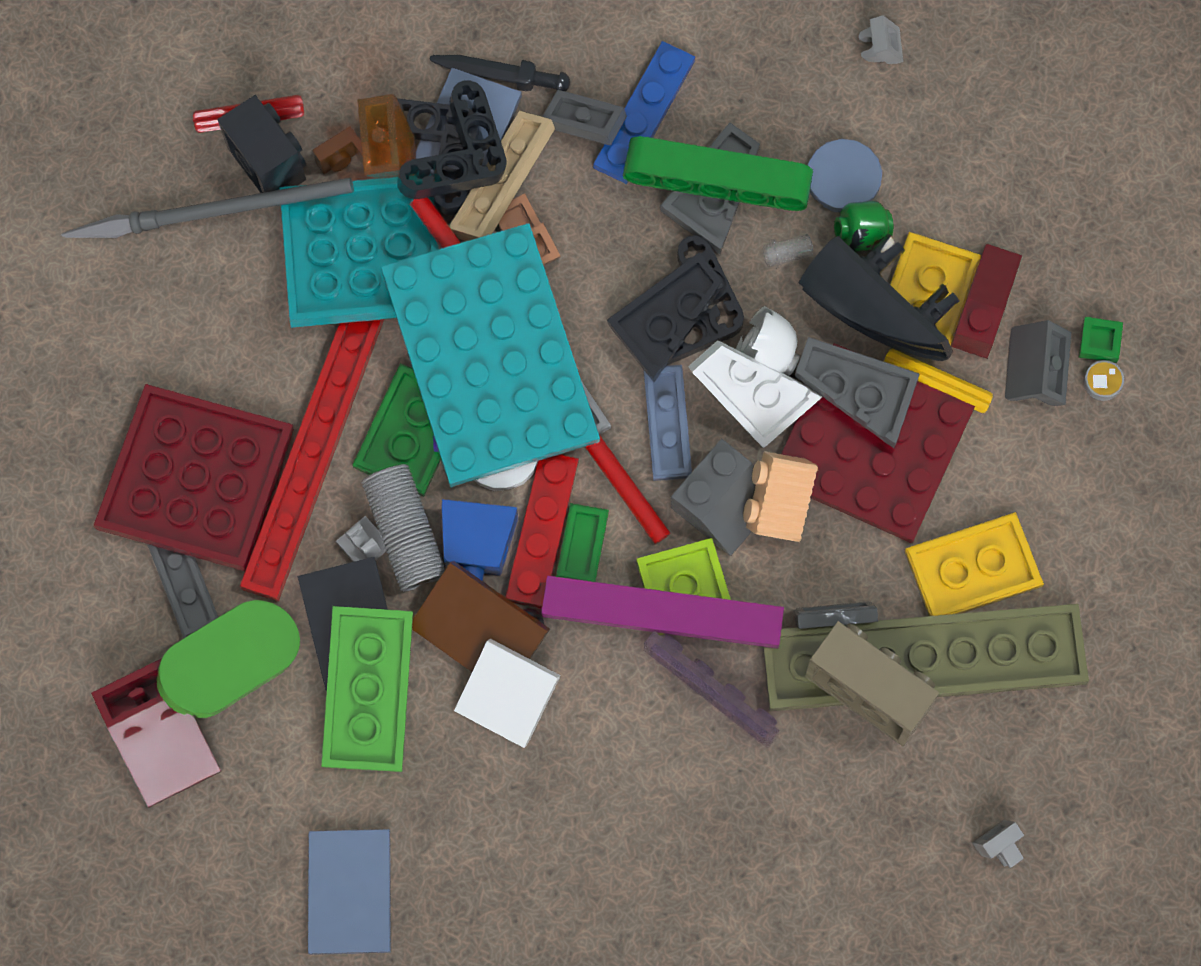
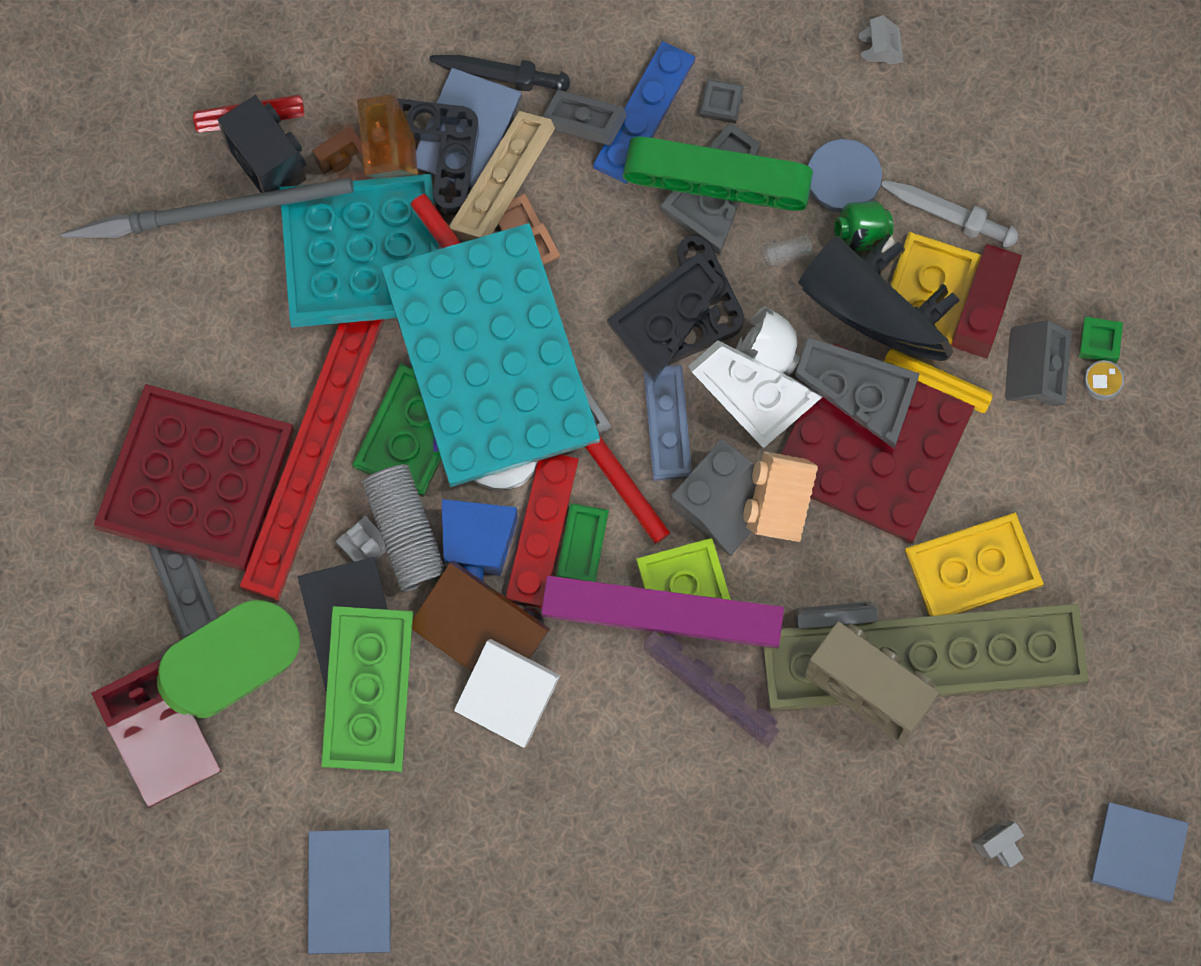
(467, 160): black beam -> none
(721, 101): none -> dark grey tile
(972, 221): none -> light grey sword
(1139, 852): none -> sand blue tile

